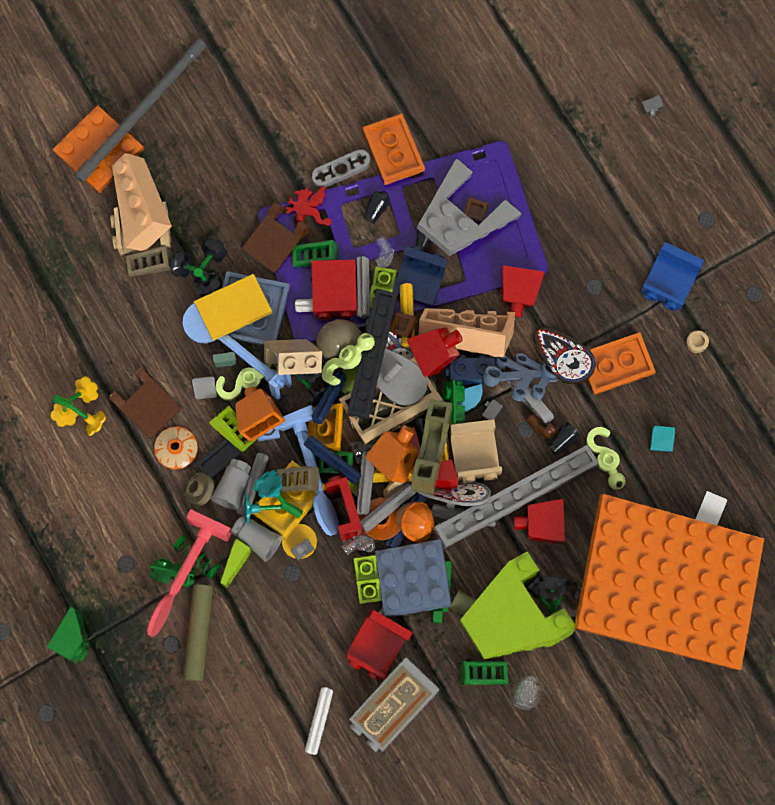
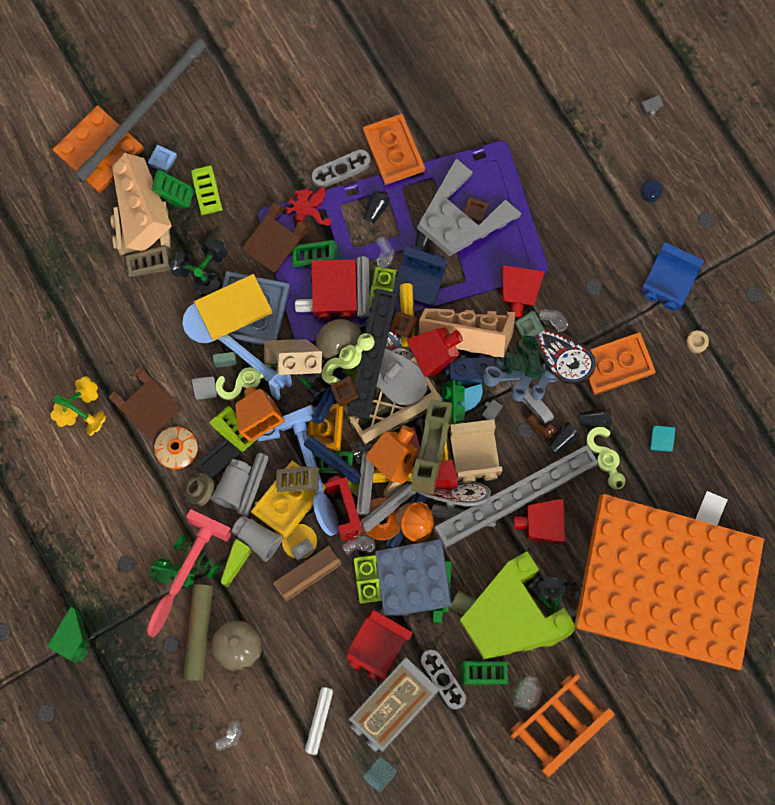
(162, 159): none -> light blue tile
(173, 191): none -> green slope
(201, 173): none -> lime slope
(231, 738): none -> clear arm
(236, 645): none -> dark tan piece
(269, 486): teal plant -> none
(307, 573): none -> medium nougat panel
(345, 391): none -> reddish brown tile
(380, 774): none -> clear light blue panel
(439, 661): none -> light grey beam
(526, 358): none -> clear green piece
(529, 325): none -> sand green tile
(555, 317): none -> clear arm
(565, 746): none -> orange fence
(596, 418): none -> black cone
(651, 190): none -> clear blue piece

